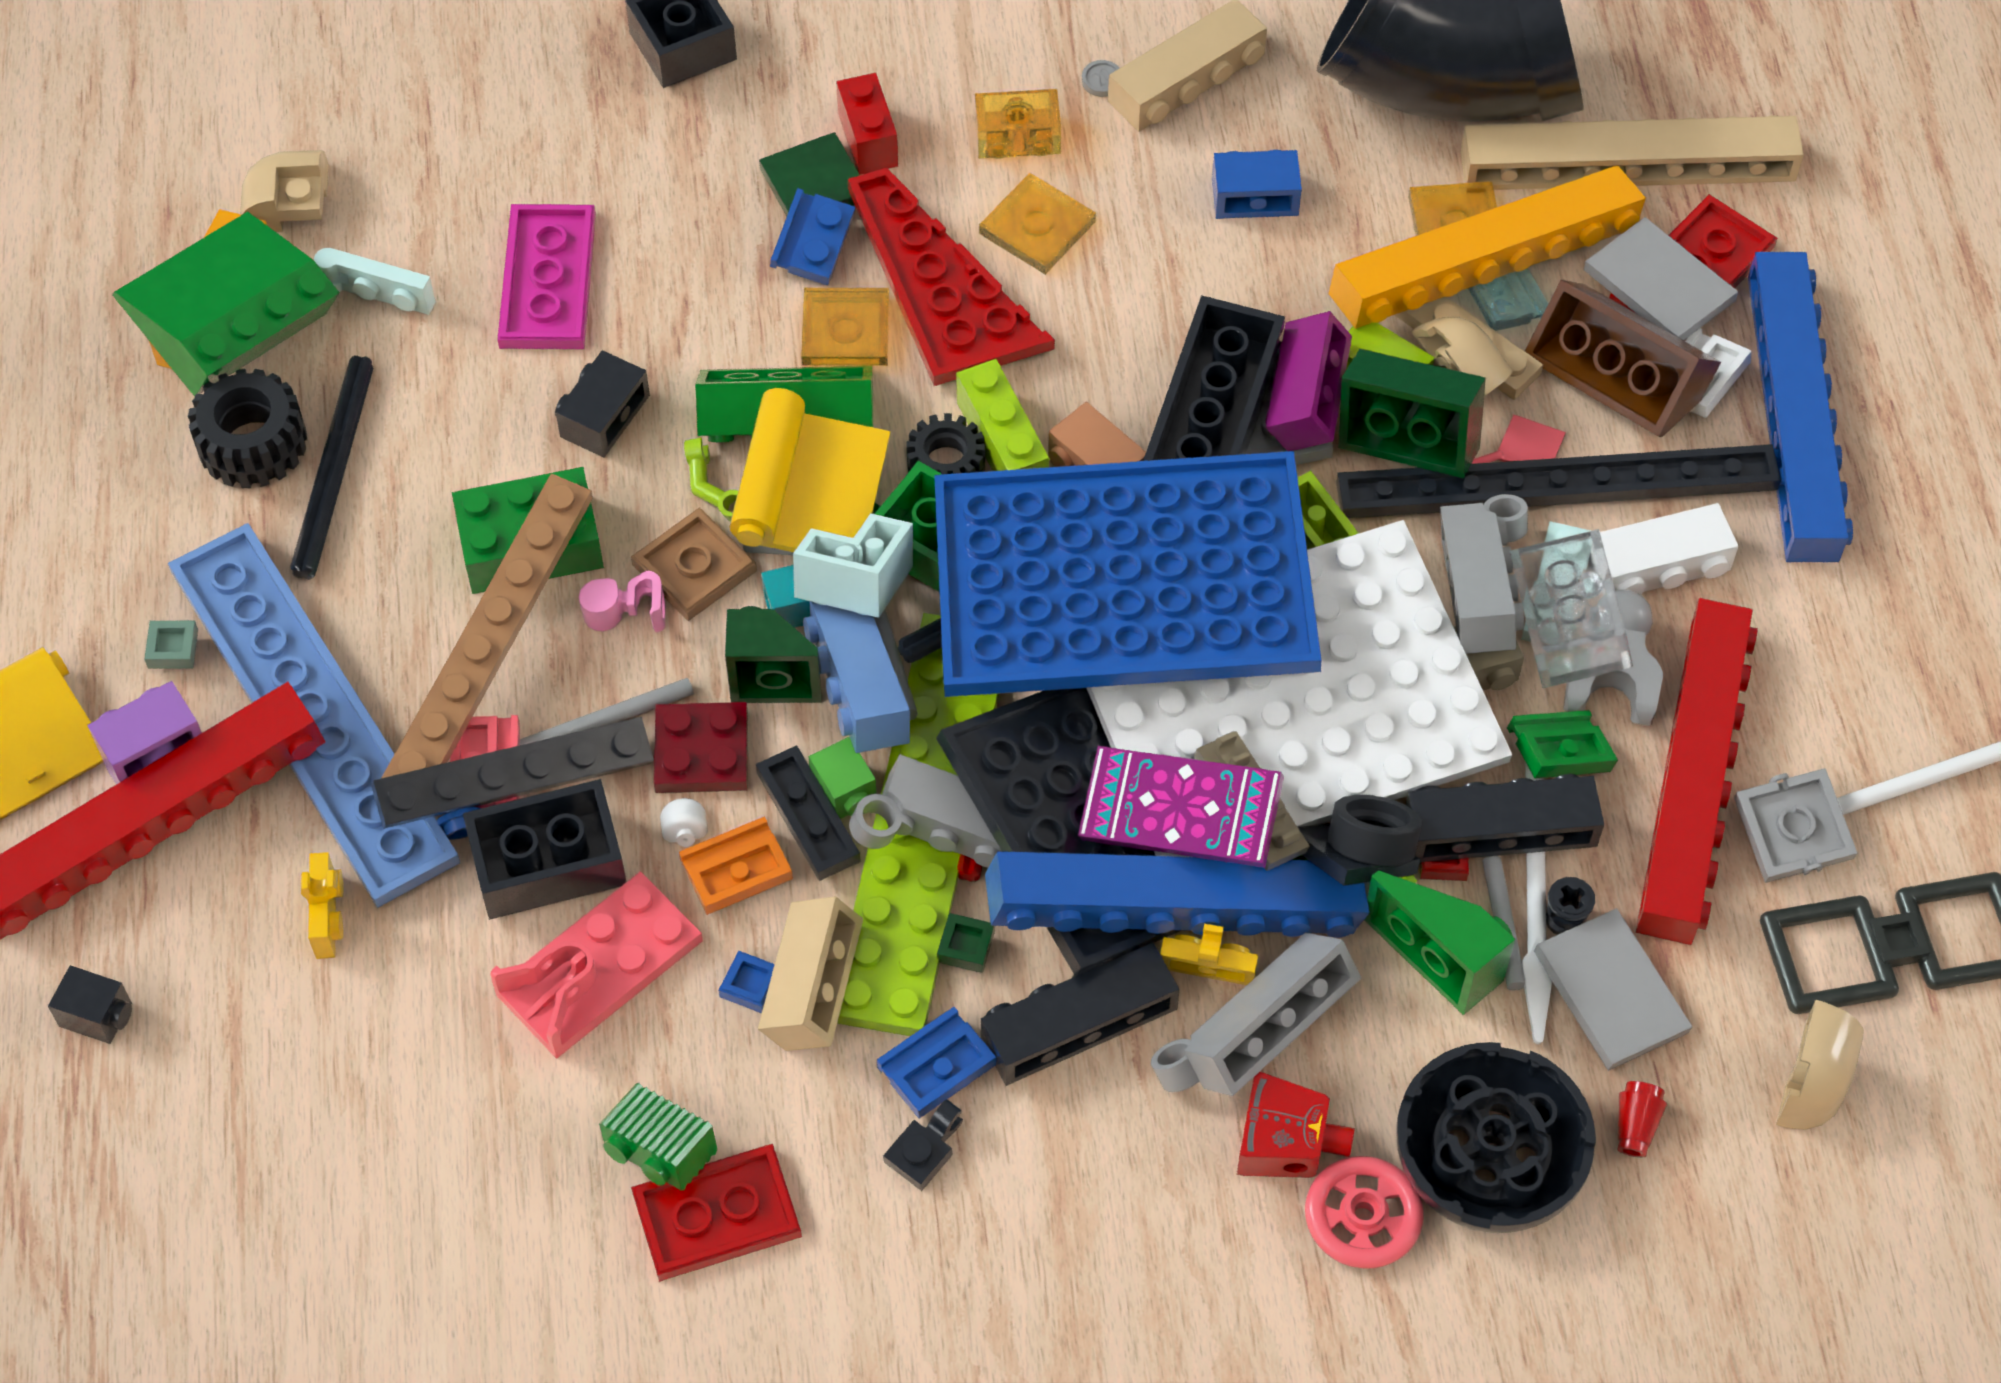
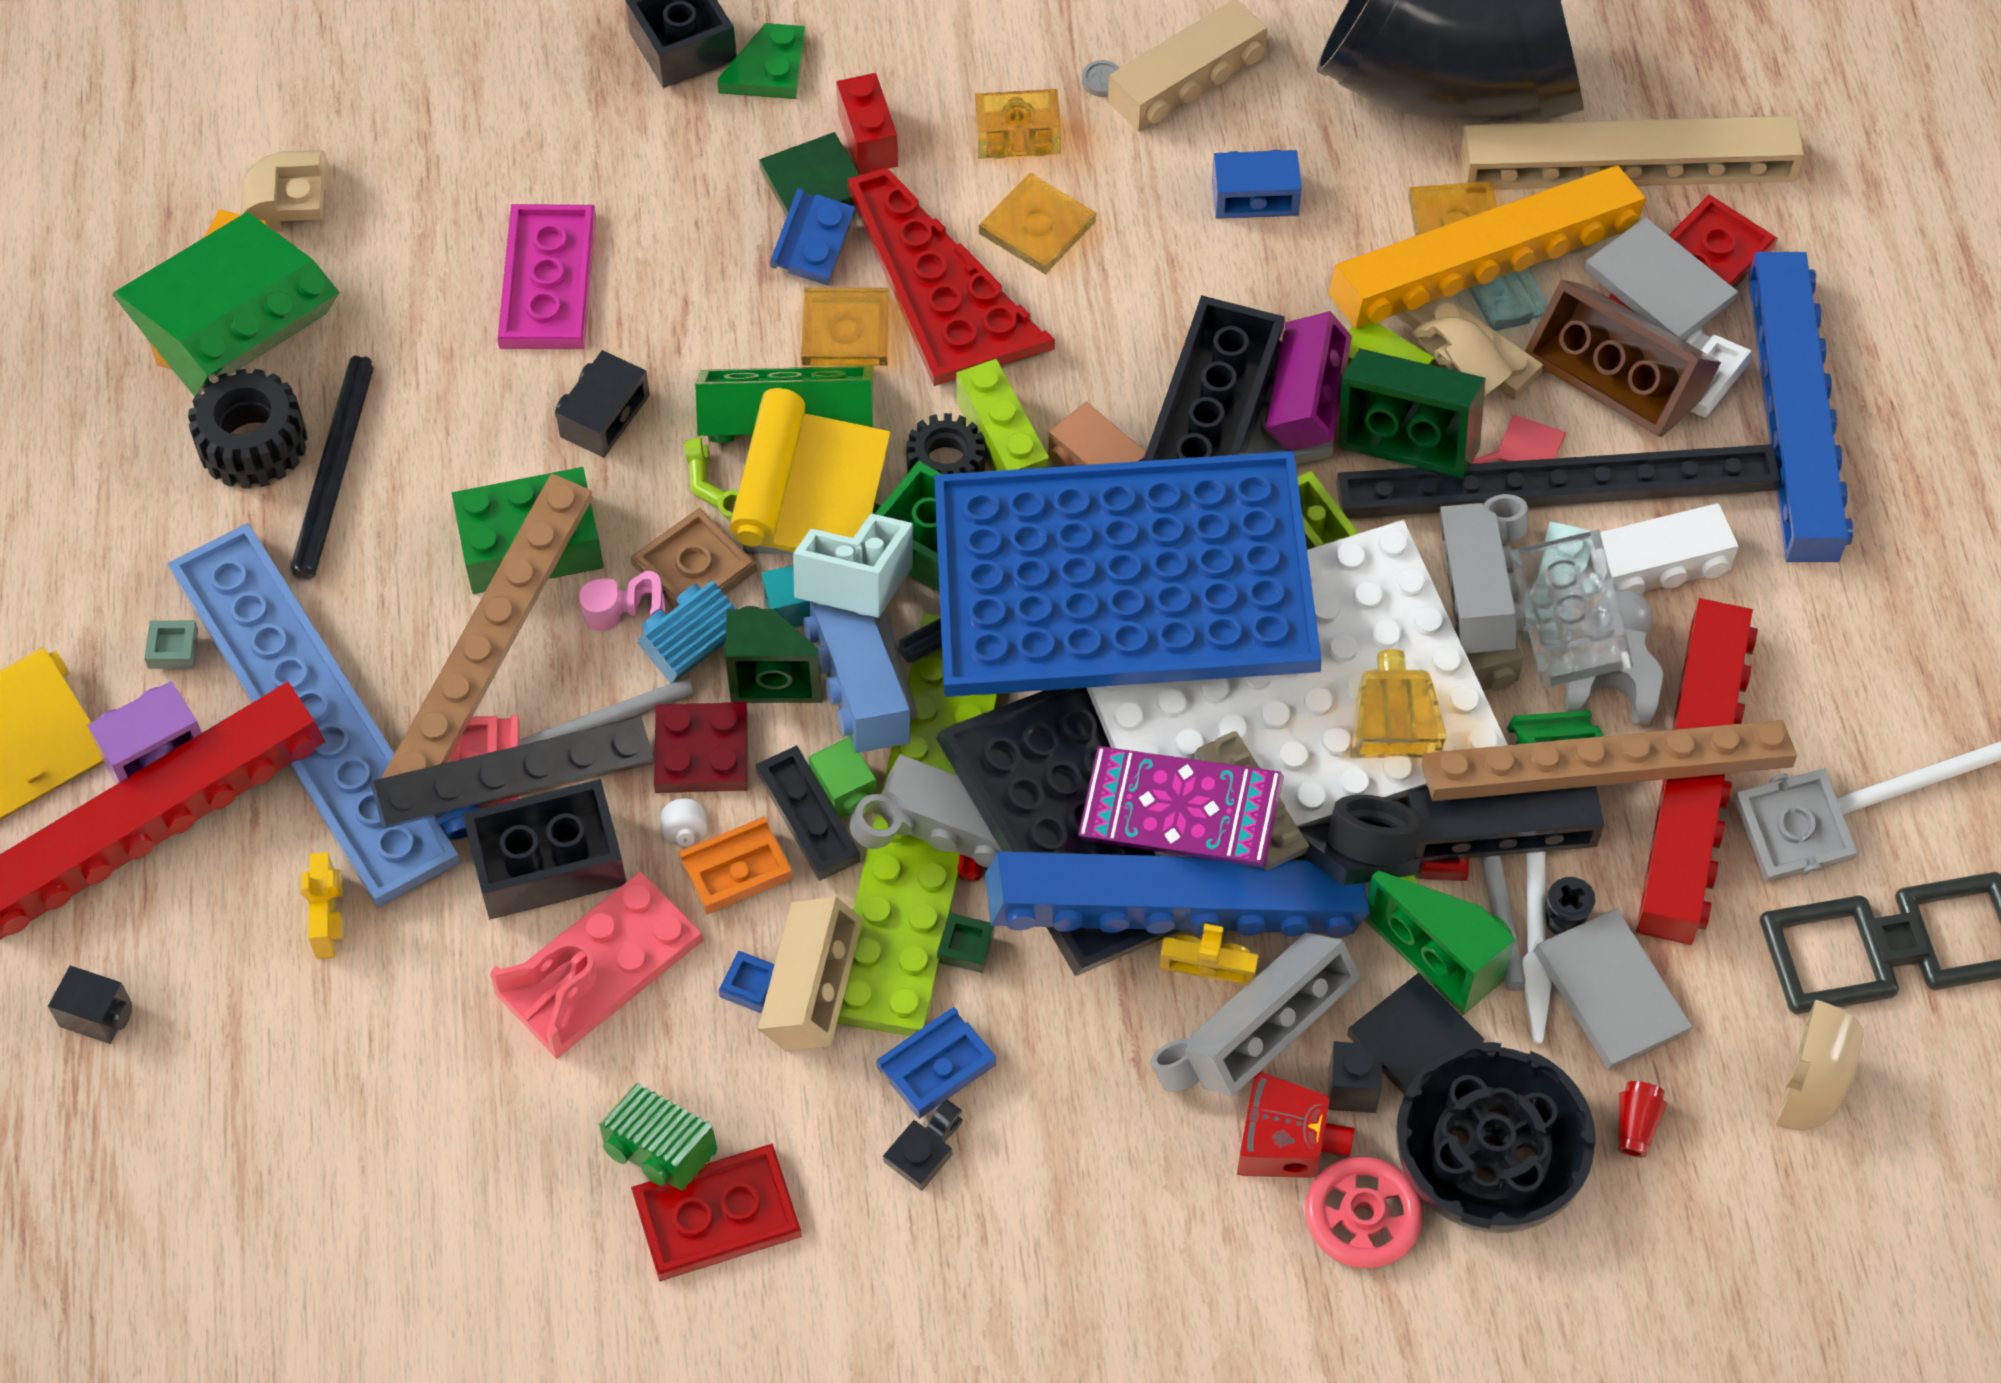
(377, 280): light aqua plate -> none
(687, 633): none -> dark azure brick
(767, 64): none -> green wing
(1079, 1013): black brick -> none
(1355, 1077): none -> black brick
(1396, 711): none -> clear yellow torso
(1414, 1029): none -> black tile
(1608, 760): none -> medium nougat plate

